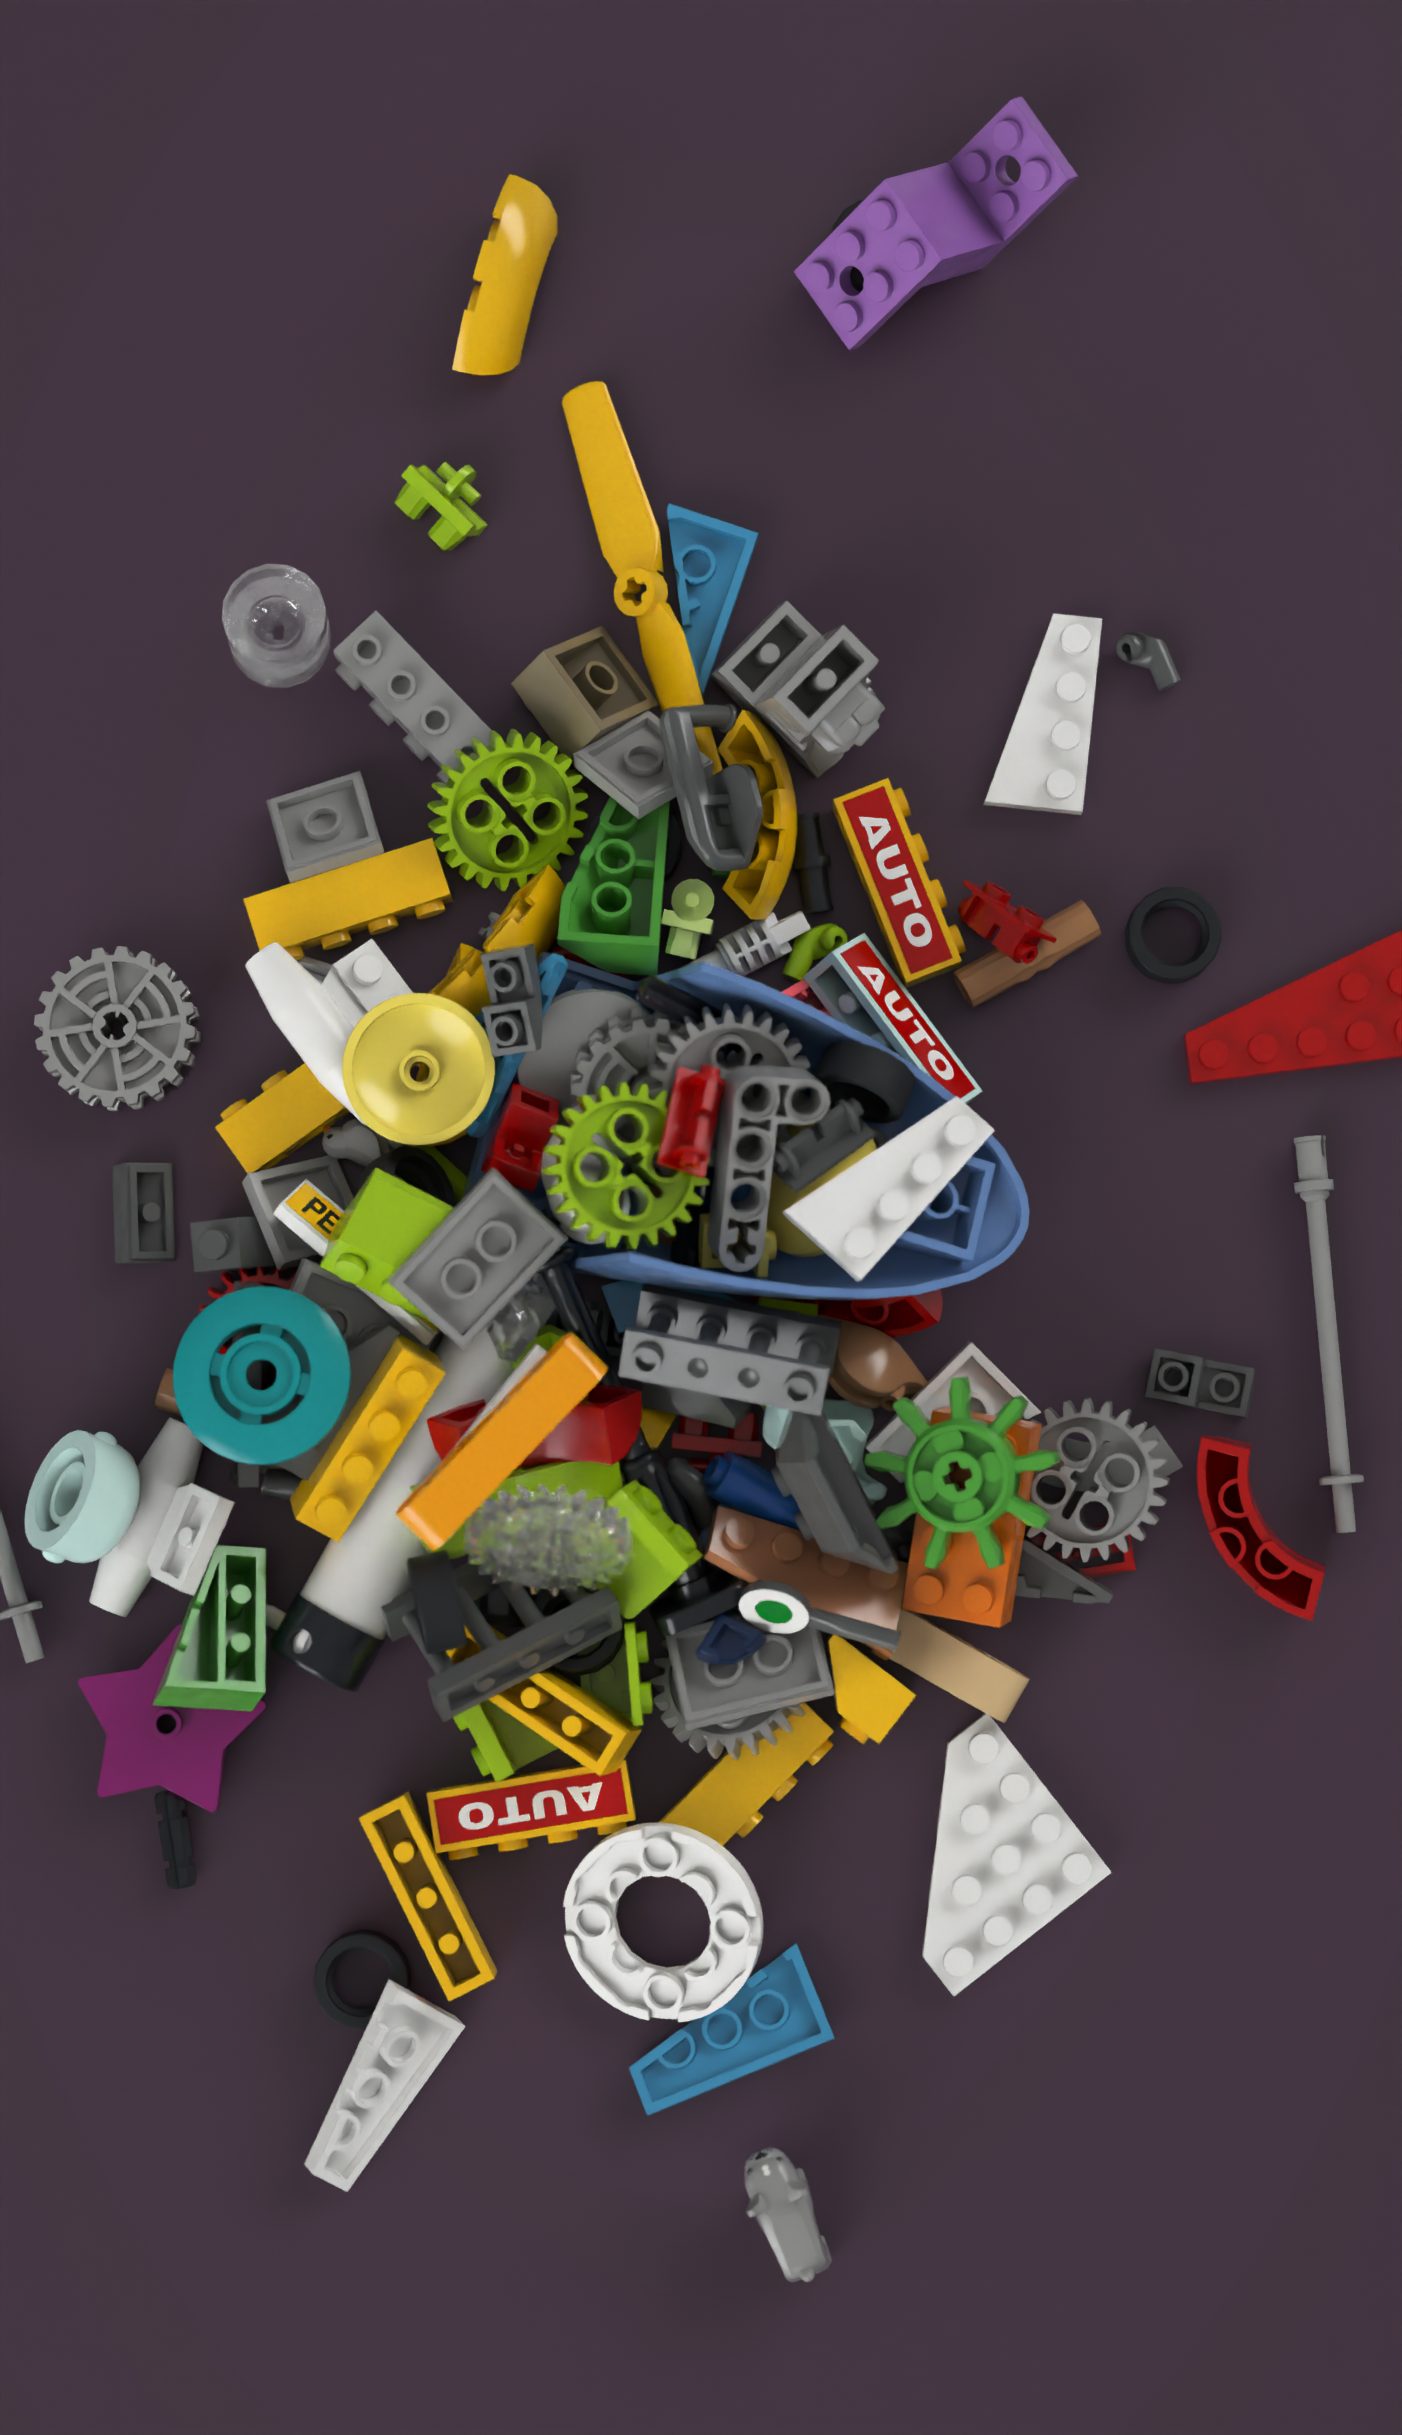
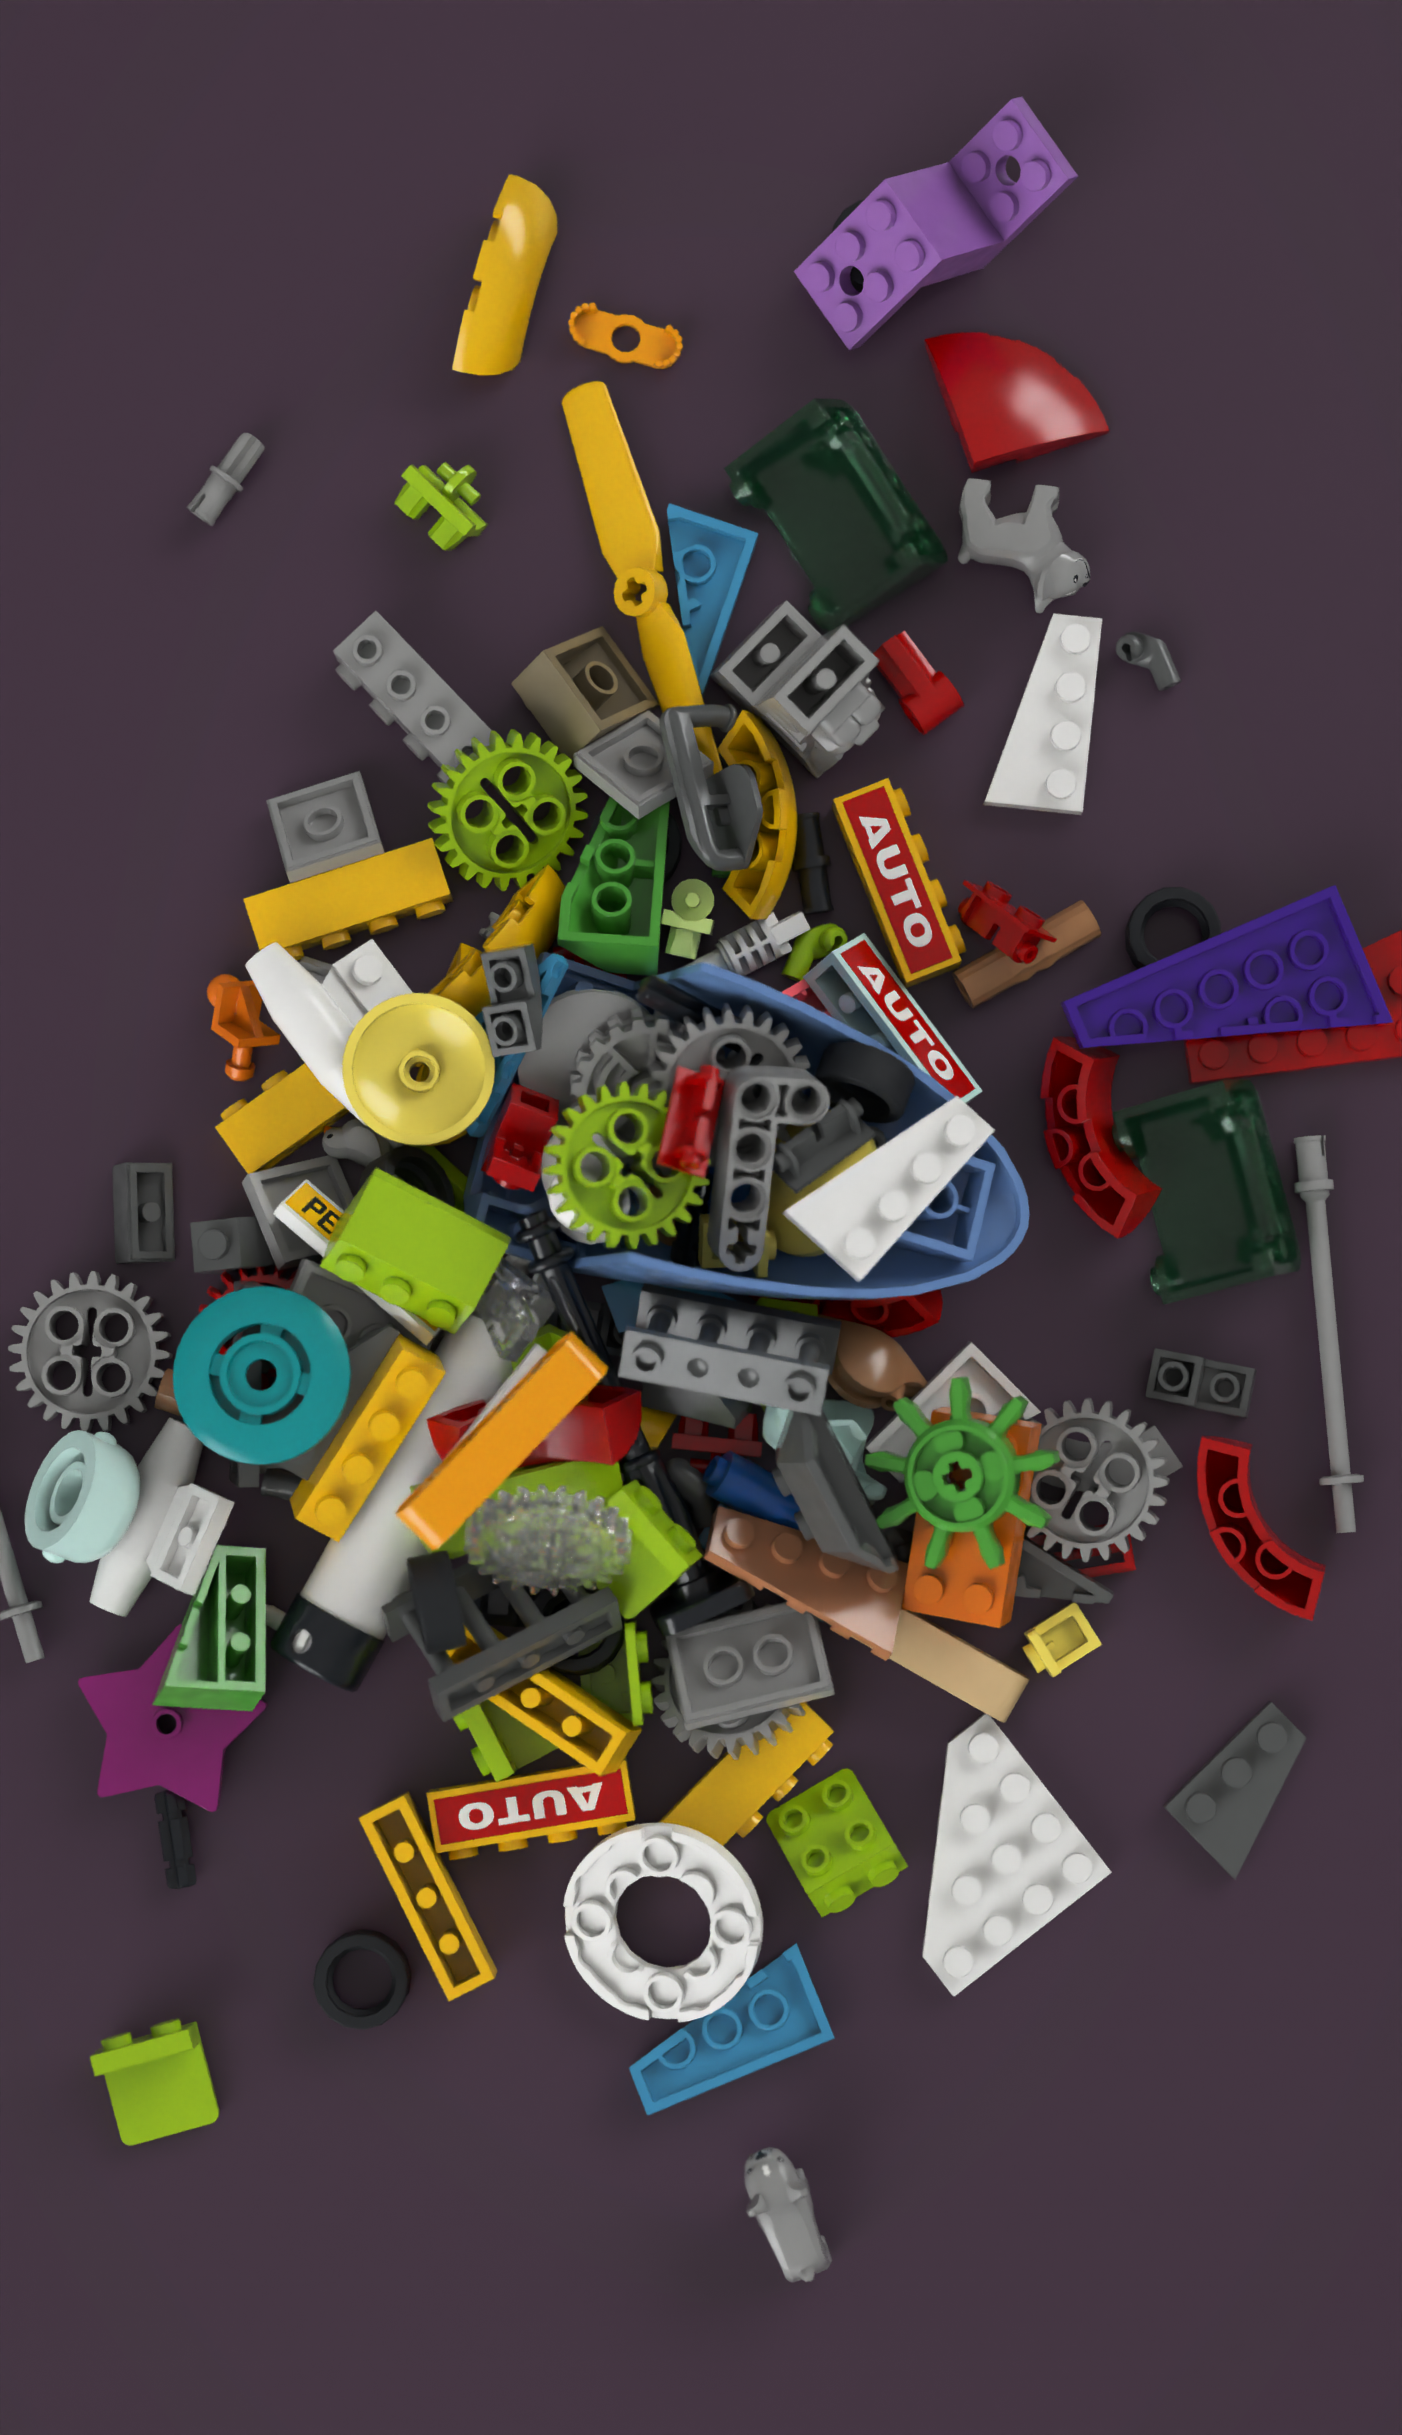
(44, 1350): none -> light grey gear
(80, 1019): light grey piece -> none
(157, 2081): none -> lime bracket
(226, 478): none -> light grey axle
(237, 1021): none -> orange piece
(273, 598): clear wheel -> none
(386, 2073): white wing -> none
(477, 1258): light grey tile -> none
(594, 331): none -> light orange piece
(729, 1641): dark blue tile -> none
(786, 1610): piece -> none
(835, 1842): none -> lime bracket
(838, 510): none -> clear green windscreen
(864, 1692): yellow slope -> none
(923, 693): none -> red piece
(1010, 398): none -> red brick
(1022, 541): none -> light grey animal
(1060, 1640): none -> light yellow bracket
(1082, 1141): none -> red brick
(1221, 1187): none -> clear green windscreen
(1237, 1787): none -> dark grey wing
(1262, 977): none -> dark purple wing

